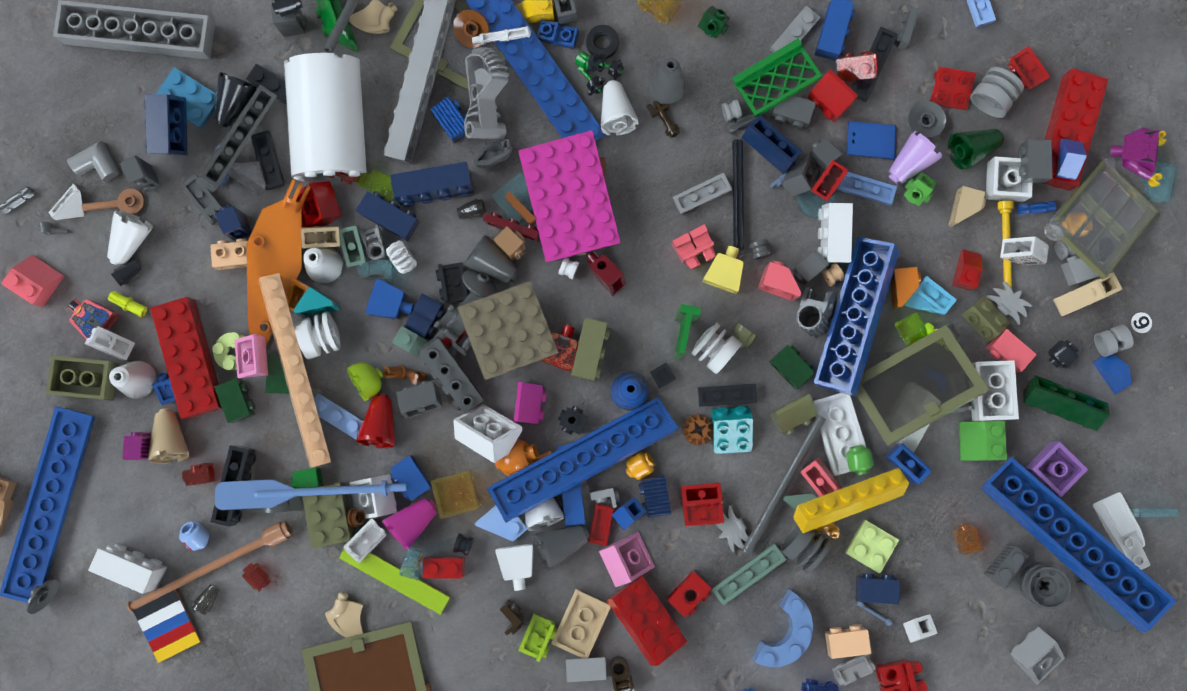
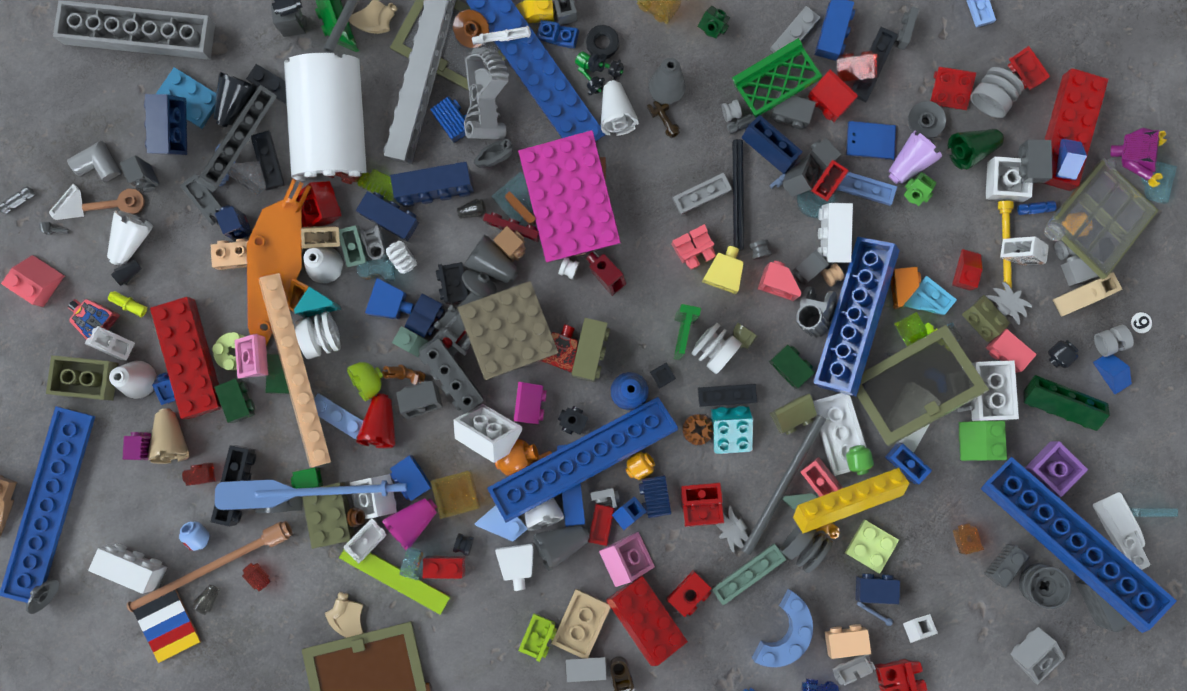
(513, 614): dark brown bracket -> none
(966, 203): tan slope -> none

